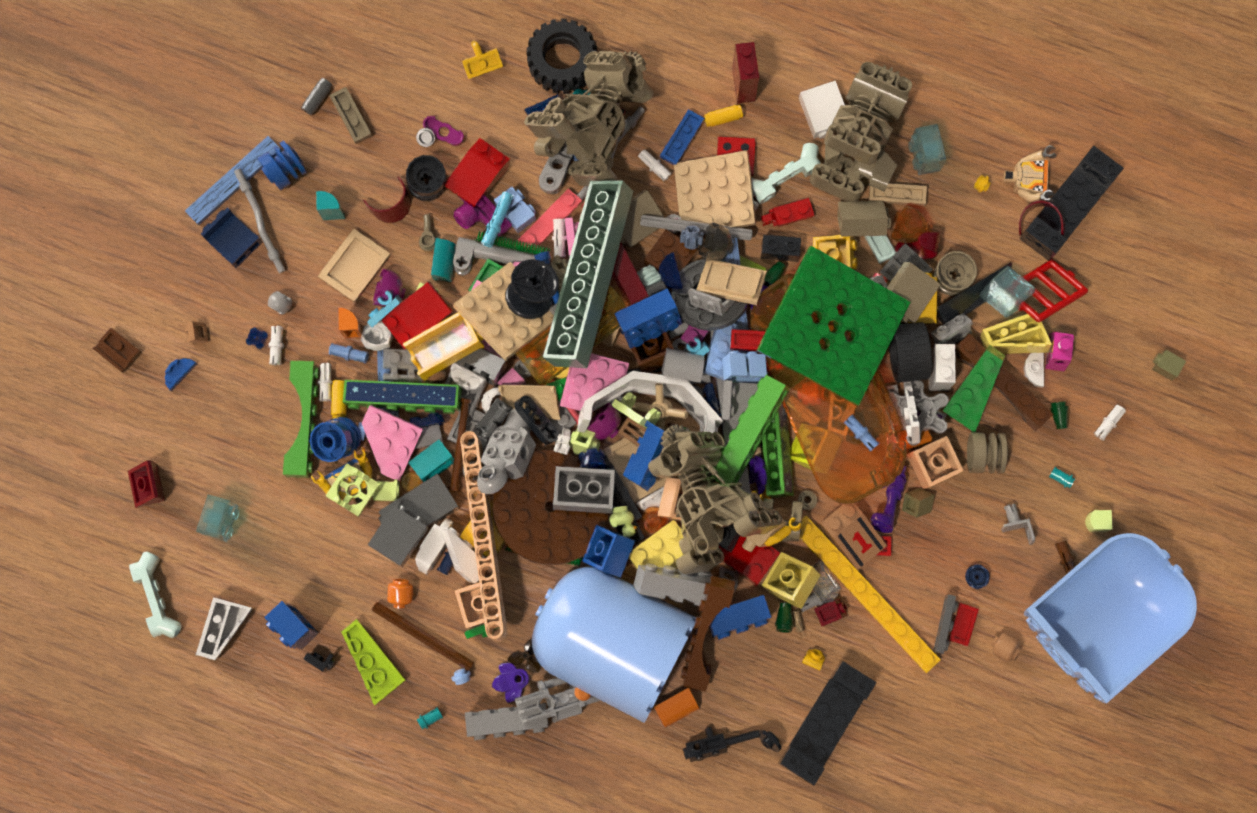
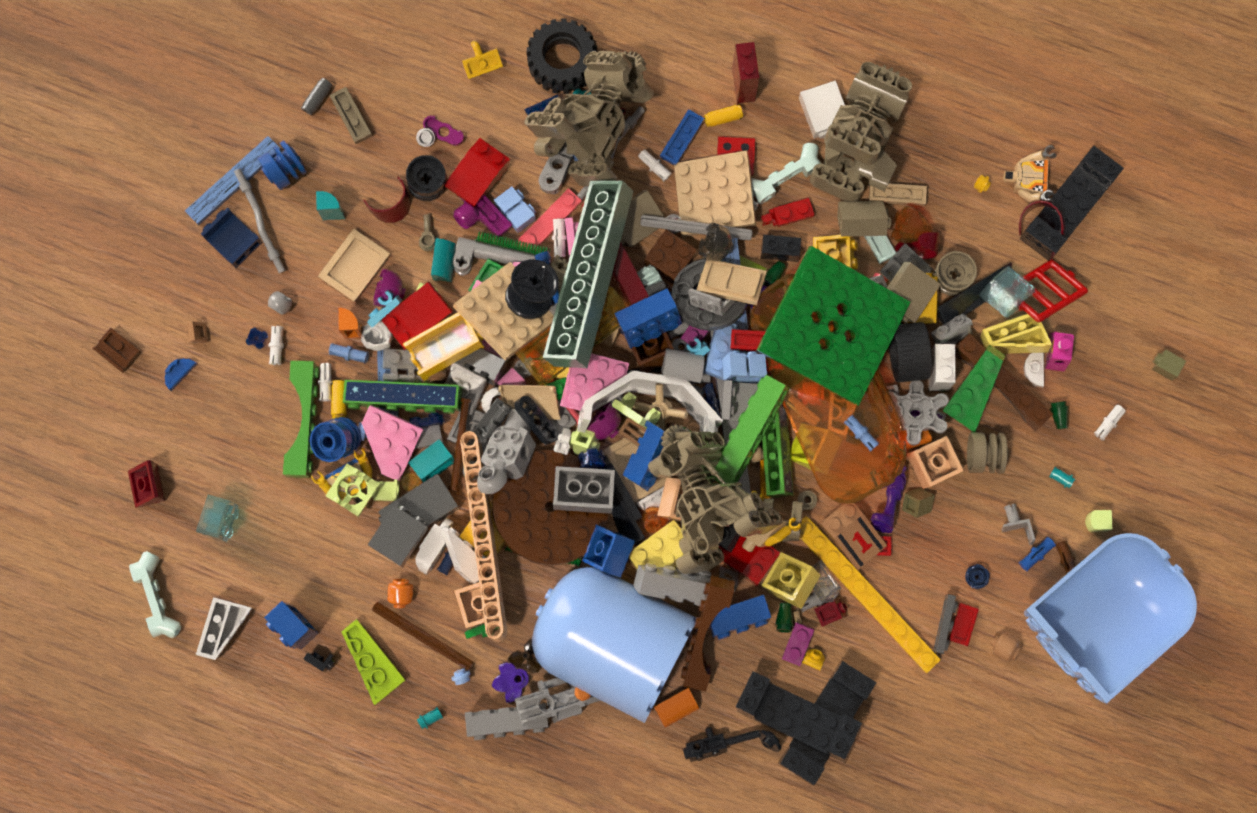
(500, 212): medium azure pin -> none
(622, 516): yellowish green animal -> none
(669, 272): clear blue plate -> none
(691, 237): sand blue gear -> none
(757, 473): dark purple plate -> none
(797, 643): none -> magenta plate
(798, 718): none -> black plate
(911, 413): white wing -> none
(927, 149): clear light blue brick -> none
(1038, 555): none -> blue pin

